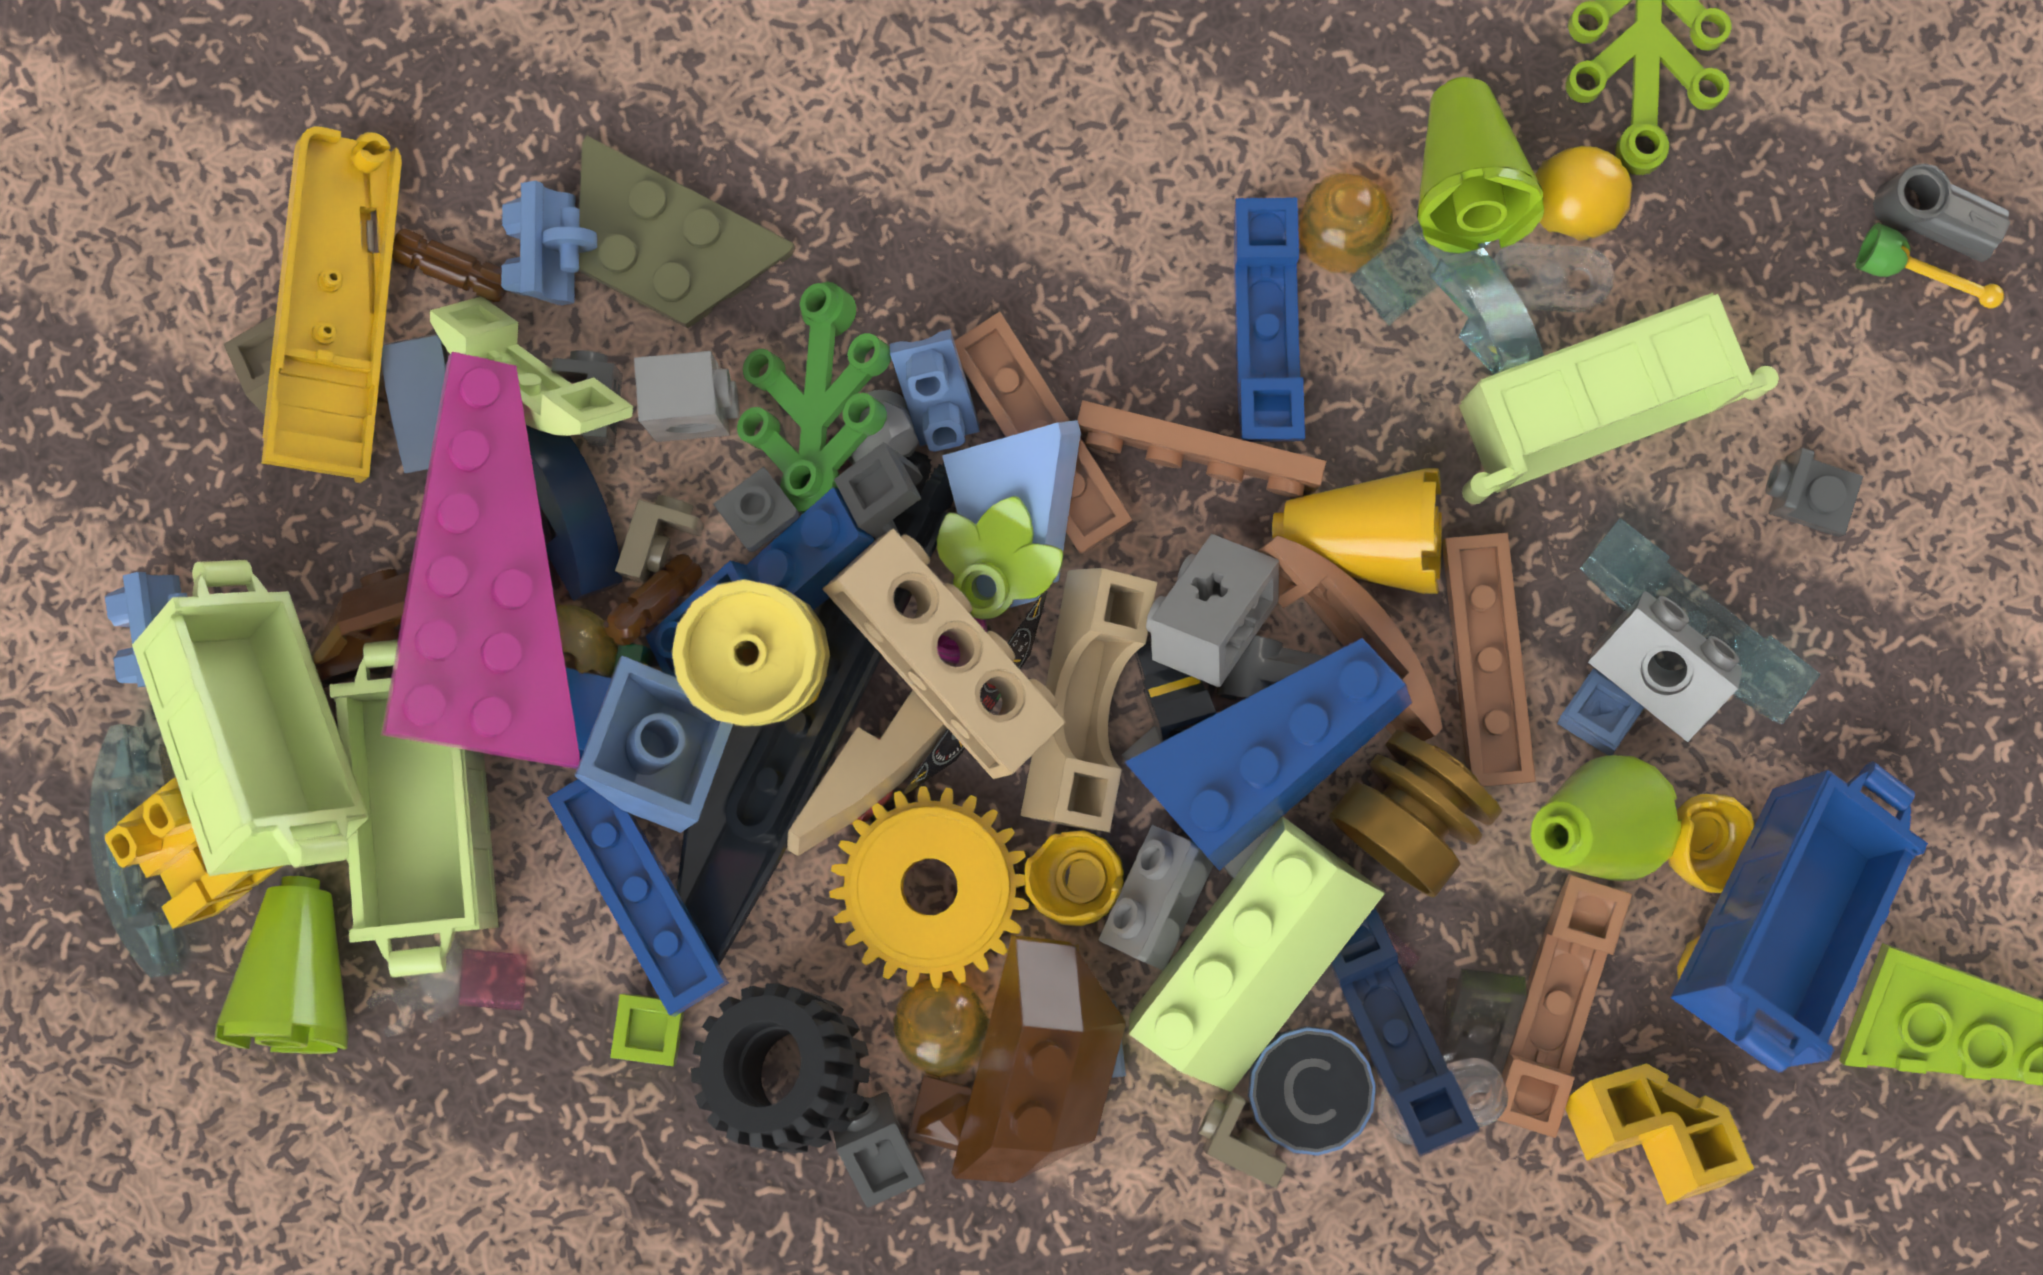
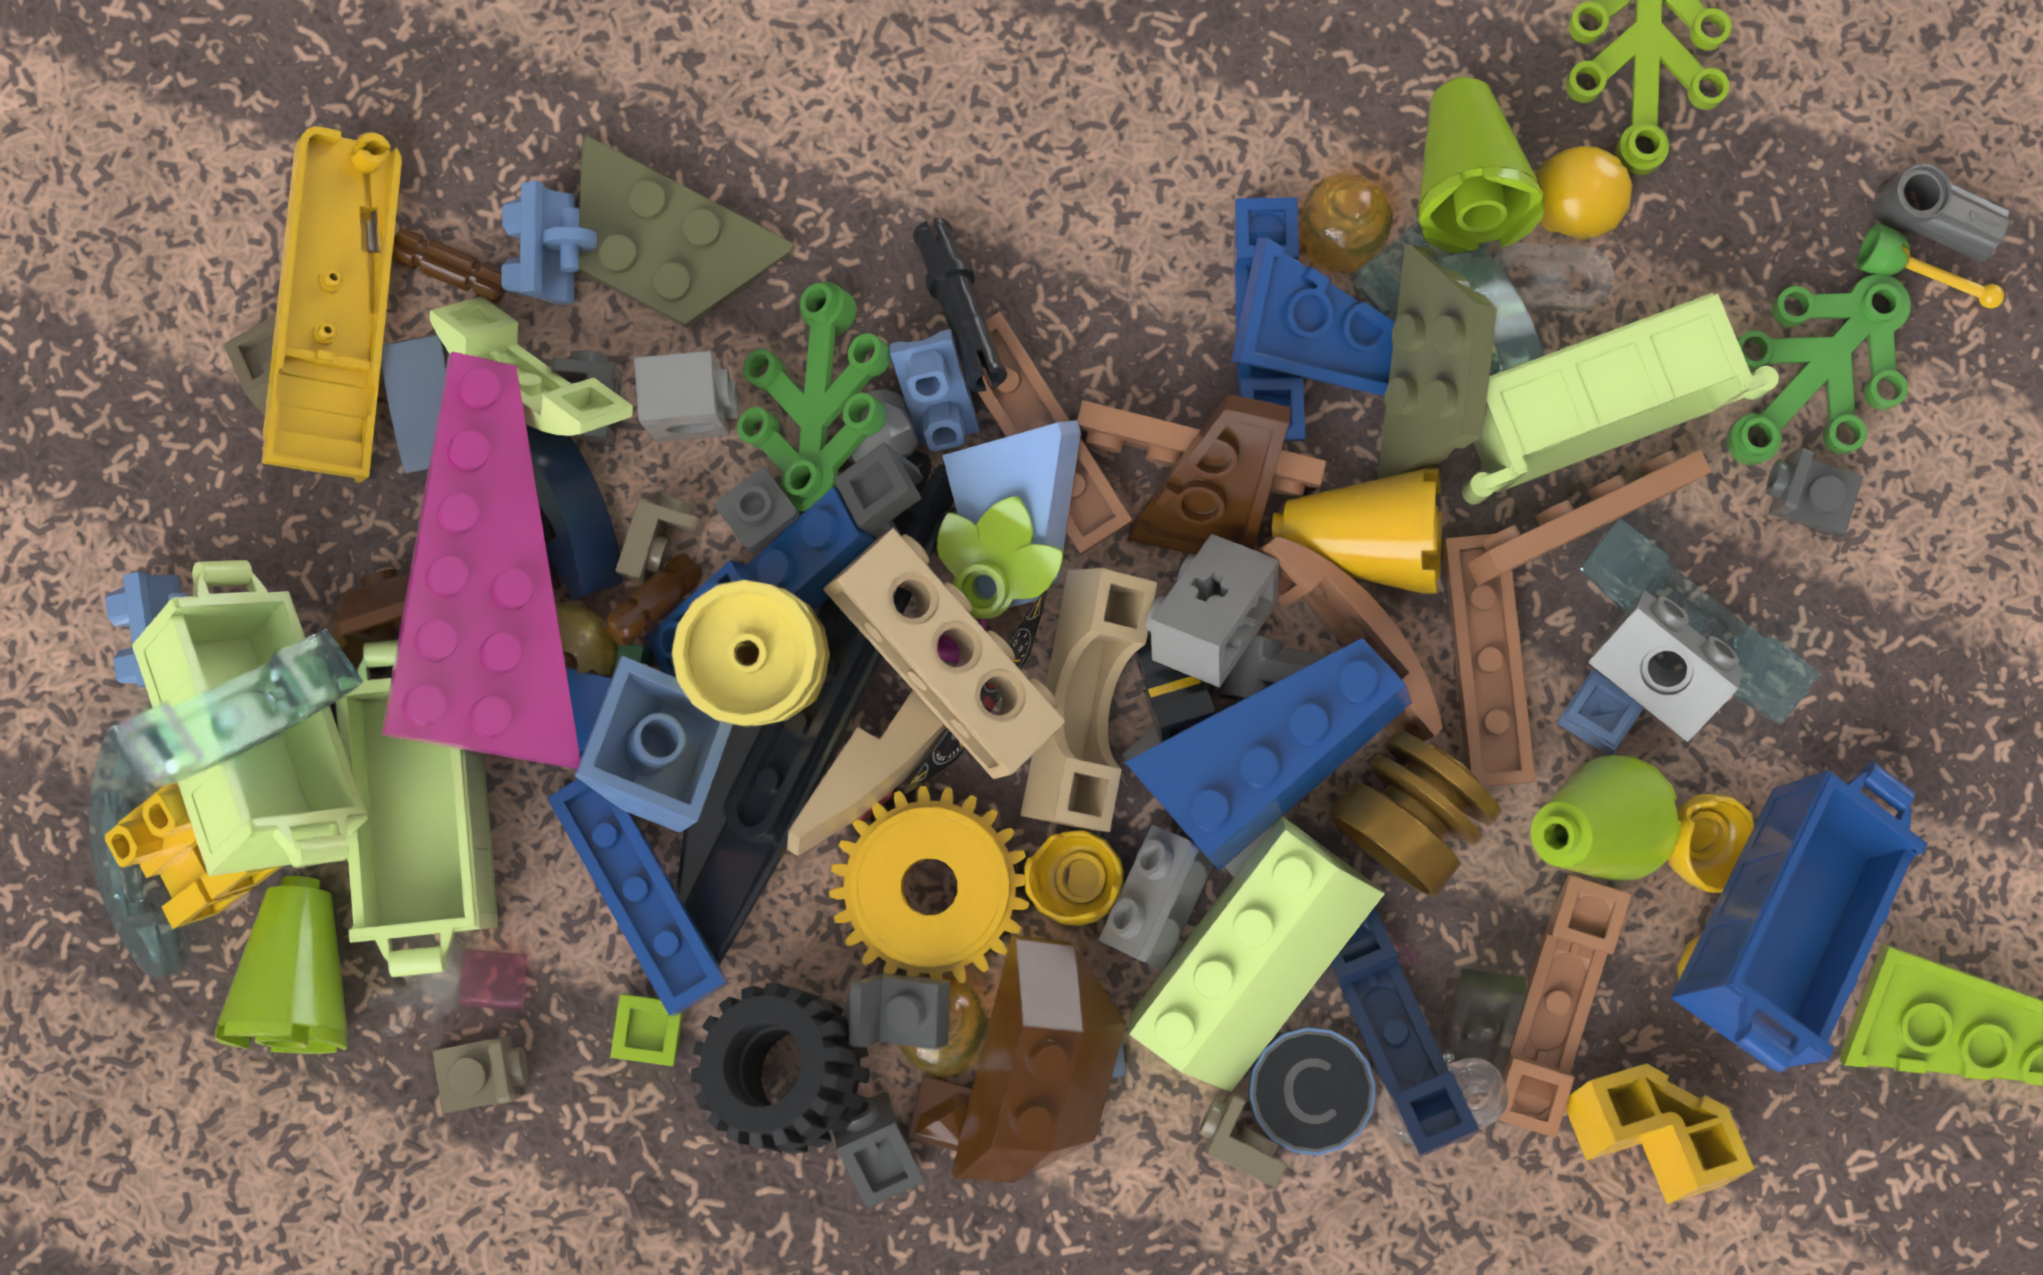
(235, 716): none -> clear light blue slope
(480, 1073): none -> dark tan bracket
(898, 1011): none -> dark grey bracket
(951, 283): none -> black pin
(1218, 480): none -> reddish brown wing
(1310, 327): none -> blue wing
(1436, 366): none -> olive wing
(1608, 503): none -> nougat plate
(1827, 361): none -> bright green plant

